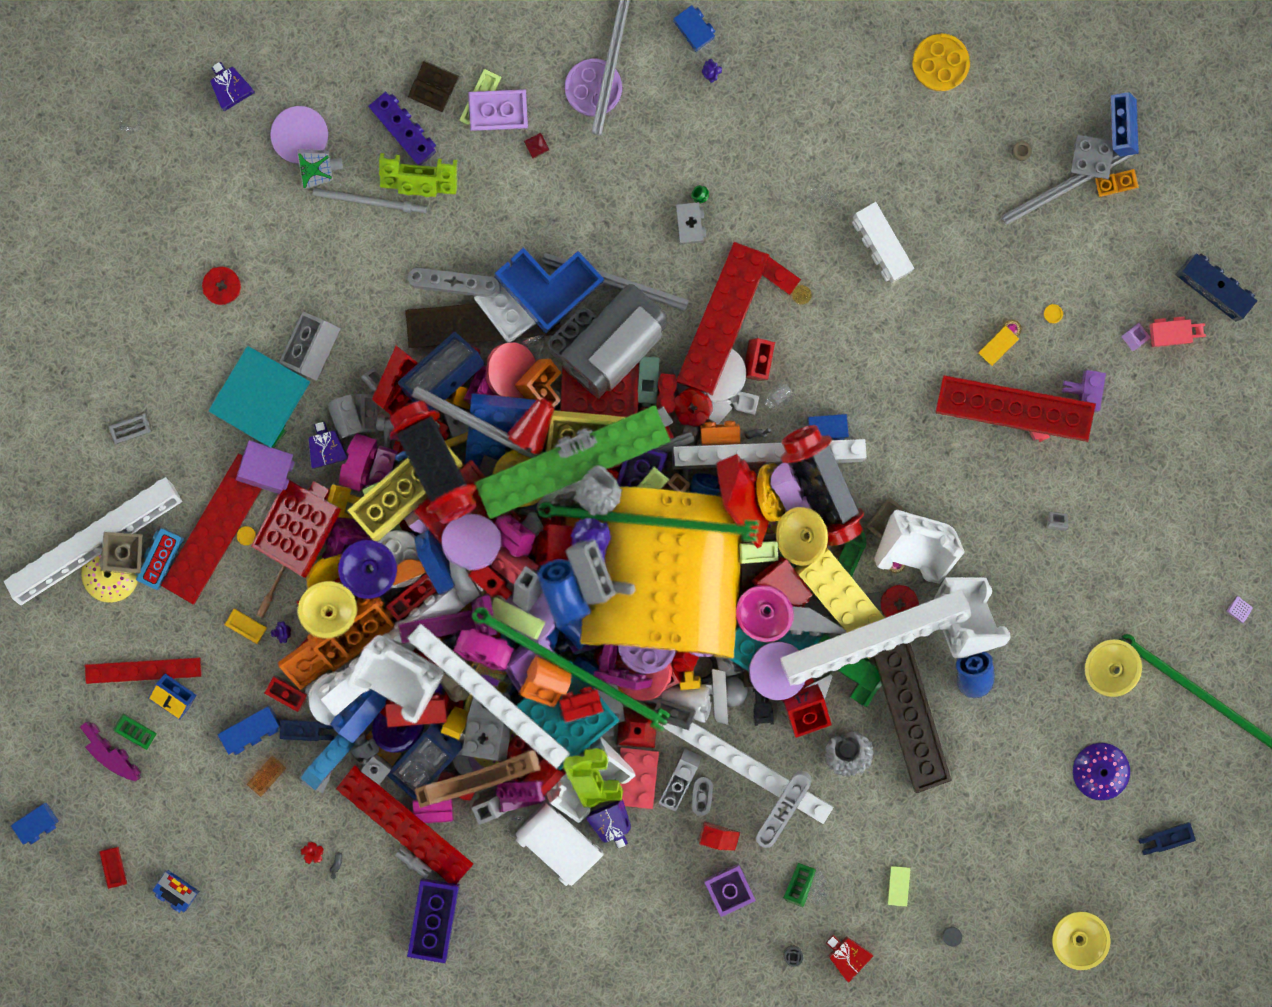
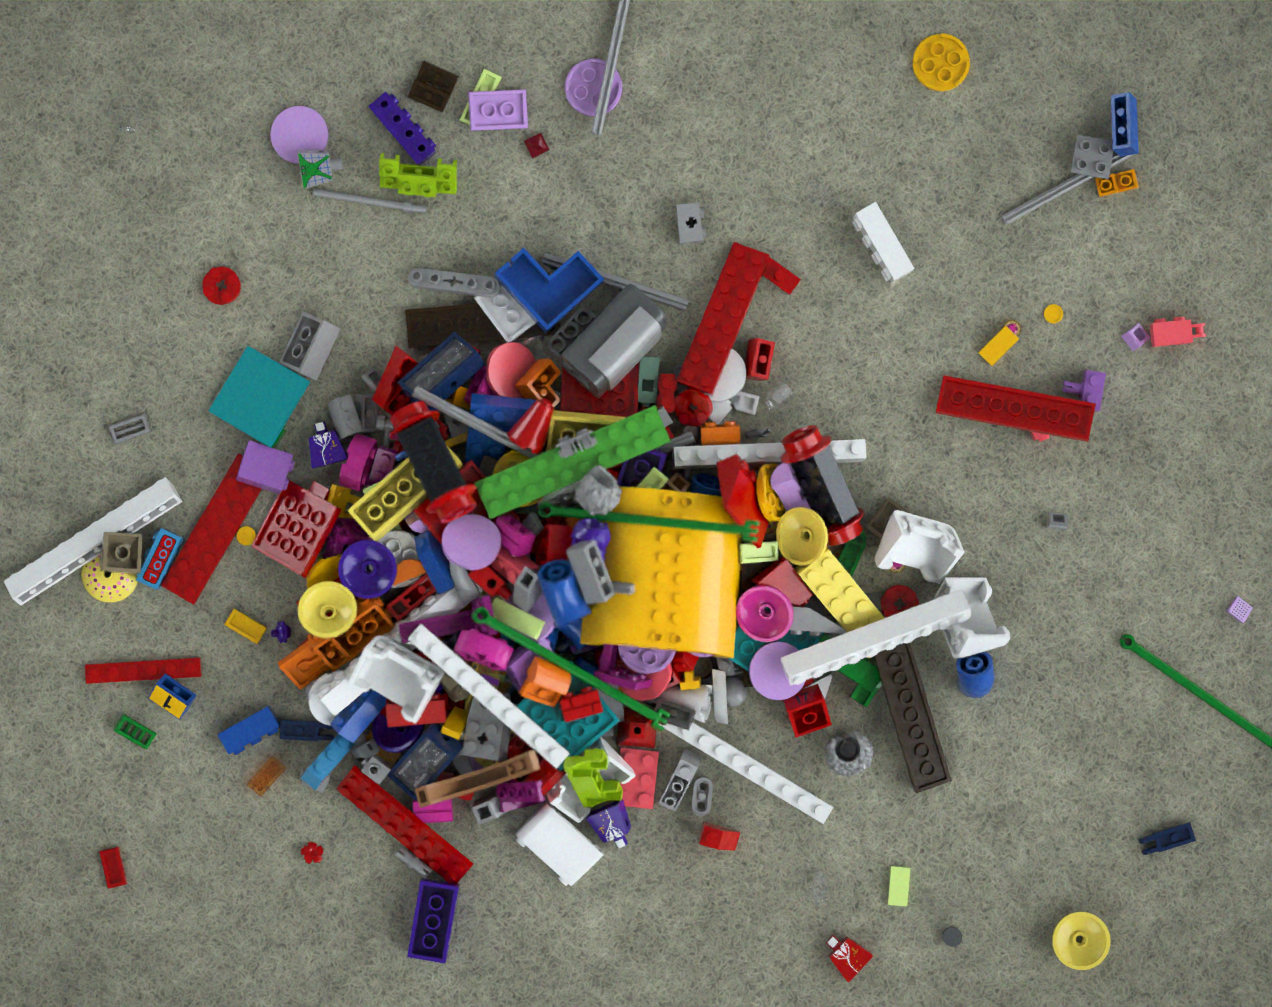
(34, 824): blue brick -> none
(113, 760): magenta slope -> none
(175, 891): brick -> none
(229, 86): dark purple torso -> none
(268, 598): medium nougat piece -> none
(286, 693): red brick -> none
(337, 863): dark grey piece -> none
(694, 28): blue brick -> none
(700, 194): green plate -> none
(711, 70): dark purple plant -> none
(729, 890): medium lavender brick -> none
(762, 709): black connector -> none
(792, 795): light grey piece -> none
(793, 955): dark grey wheel -> none
(801, 295): clear yellow tile -> none
(806, 887): green slope -> none
(832, 425): blue brick -> none
(1021, 151): dark tan tile -> none
(1088, 768): dark purple dish -> none
(1105, 659): light yellow dish -> none
(1216, 287): dark blue brick -> none

